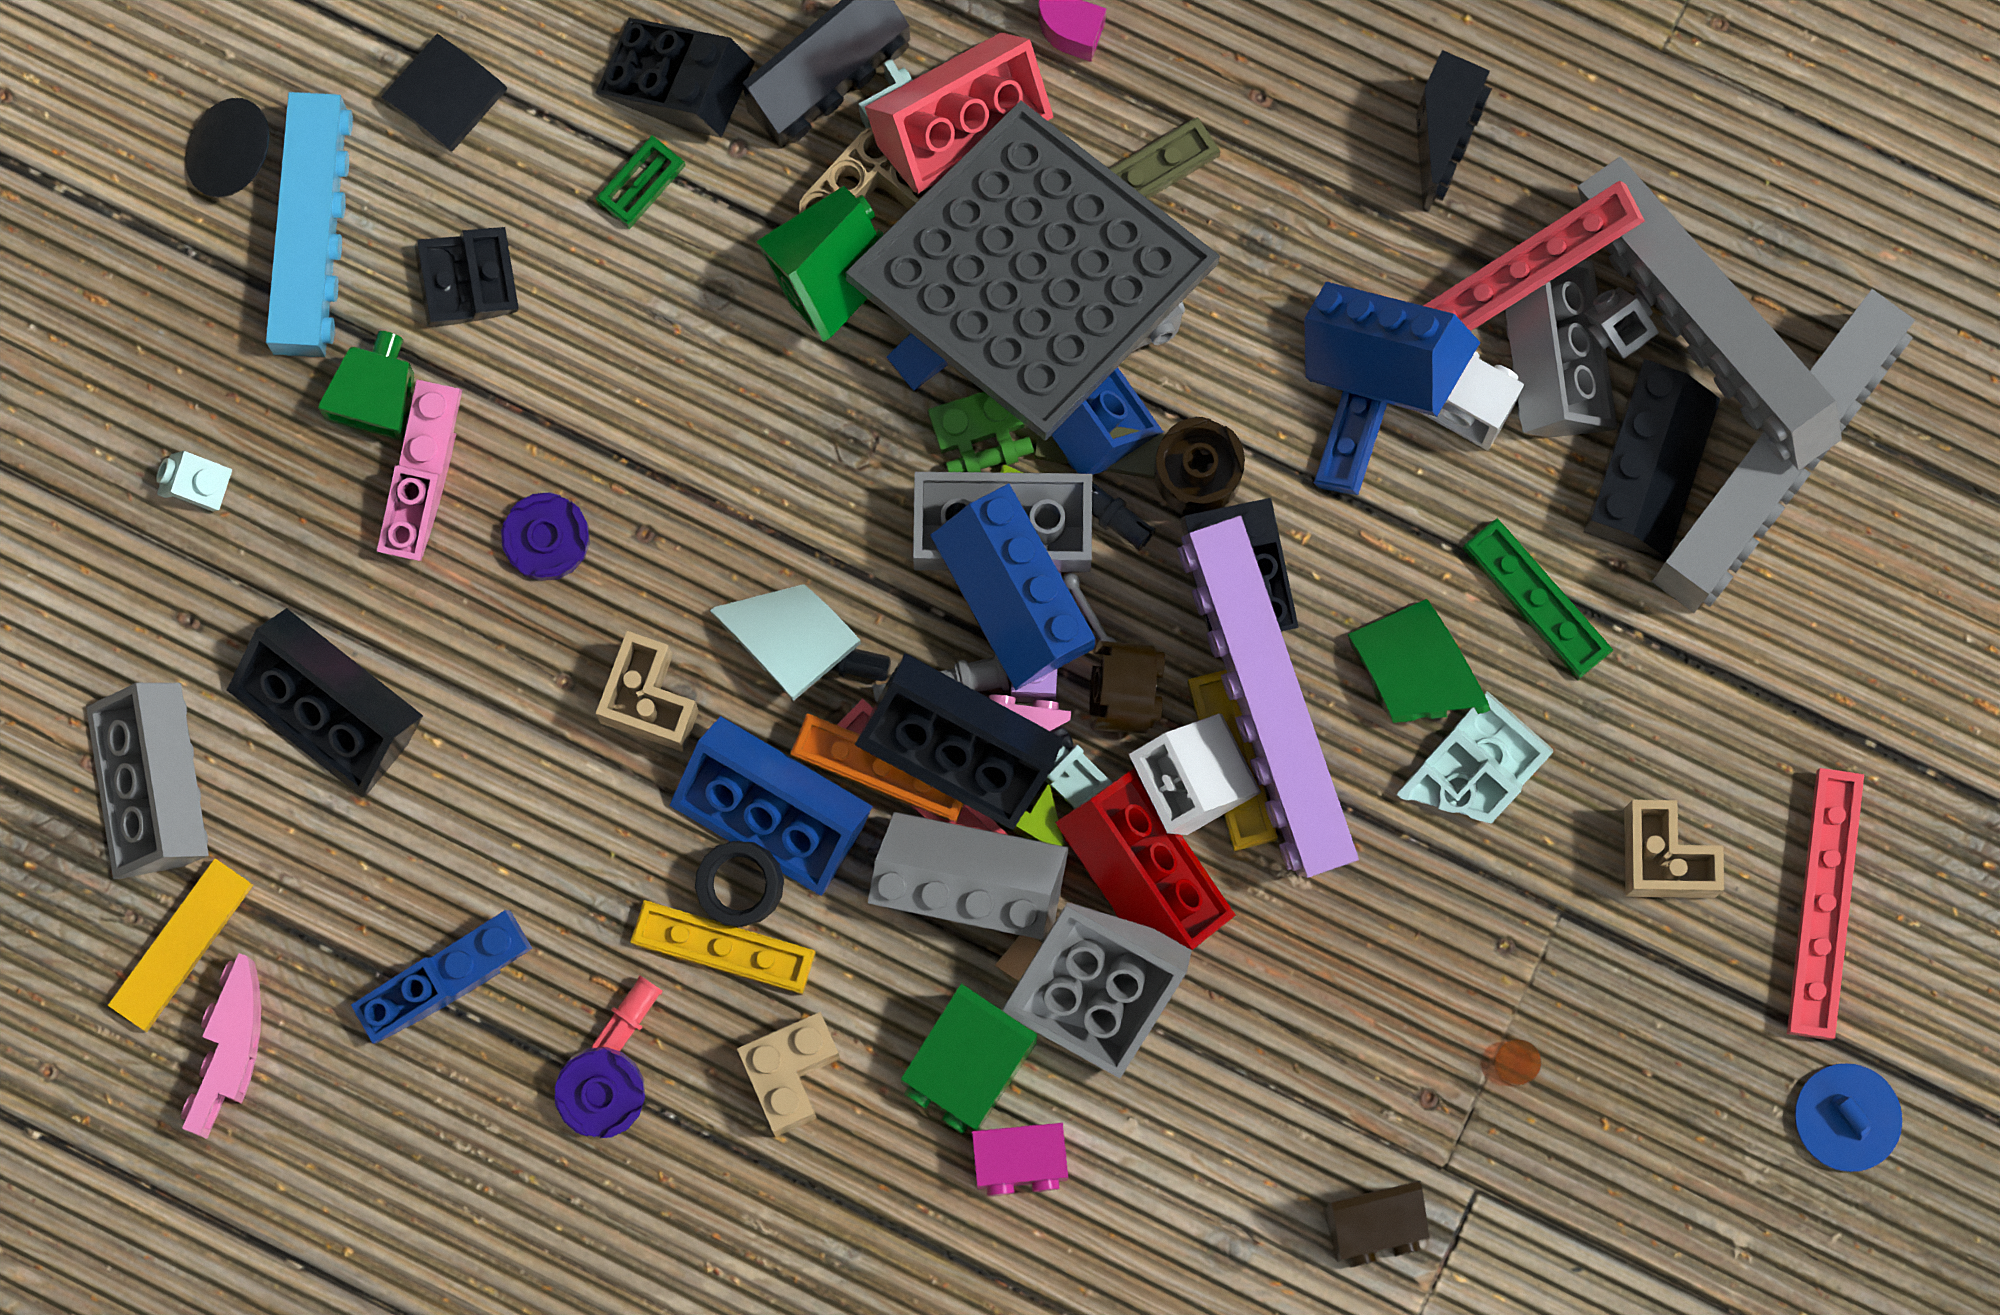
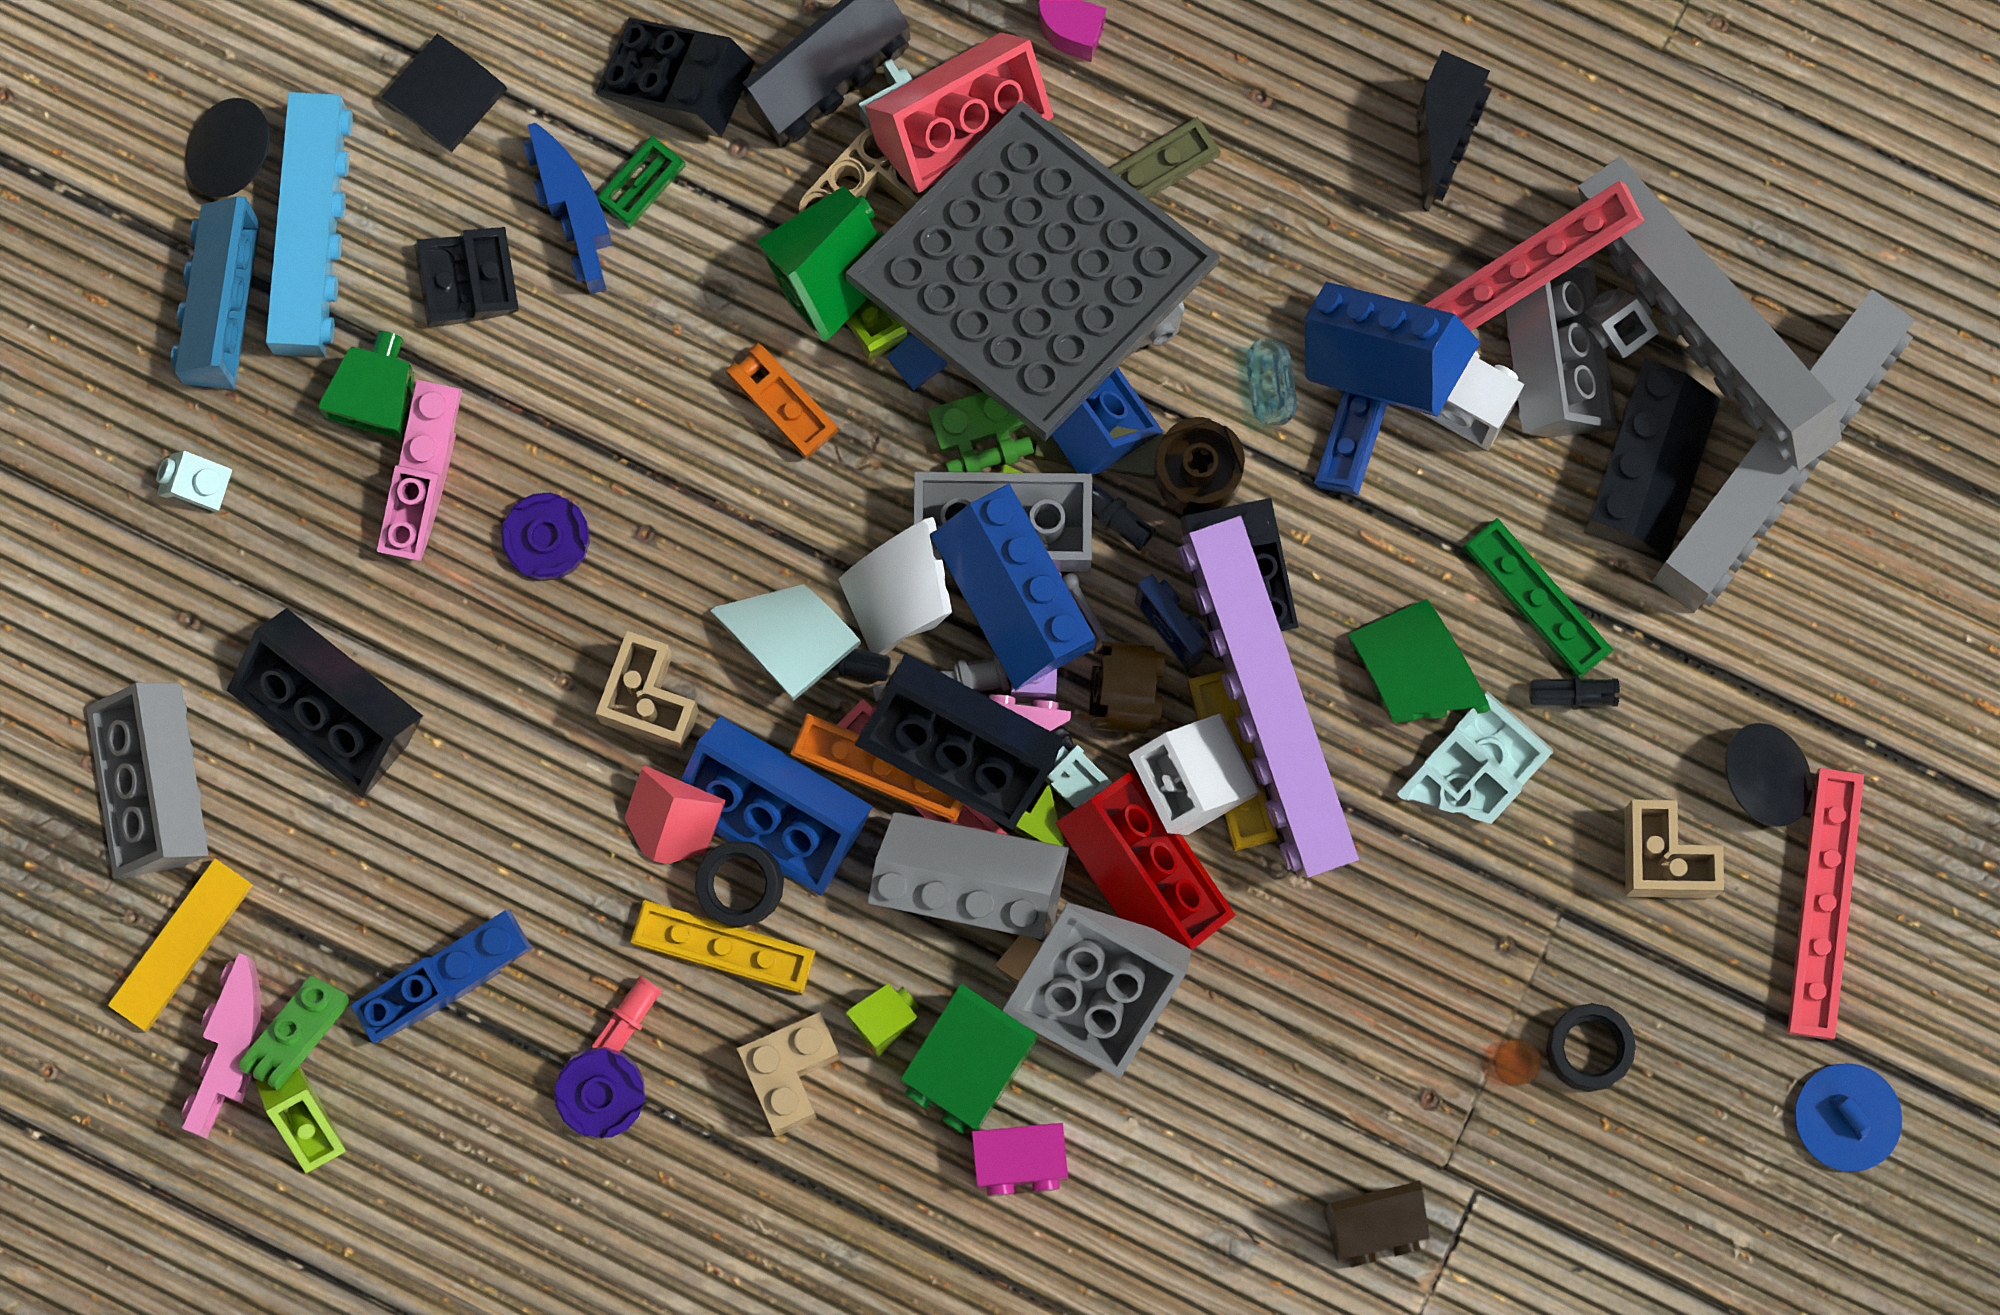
(217, 294): none -> dark azure slope
(294, 1032): none -> bright green hinge
(302, 1120): none -> lime slope
(569, 192): none -> blue slope
(671, 817): none -> coral slope
(783, 401): none -> orange plate
(875, 330): none -> lime slope
(883, 1017): none -> lime slope
(898, 589): none -> white slope
(1181, 634): none -> dark blue plate
(1269, 385): none -> clear light blue plate
(1574, 692): none -> black axle
(1620, 1029): none -> black tyre
(1768, 774): none -> black shield

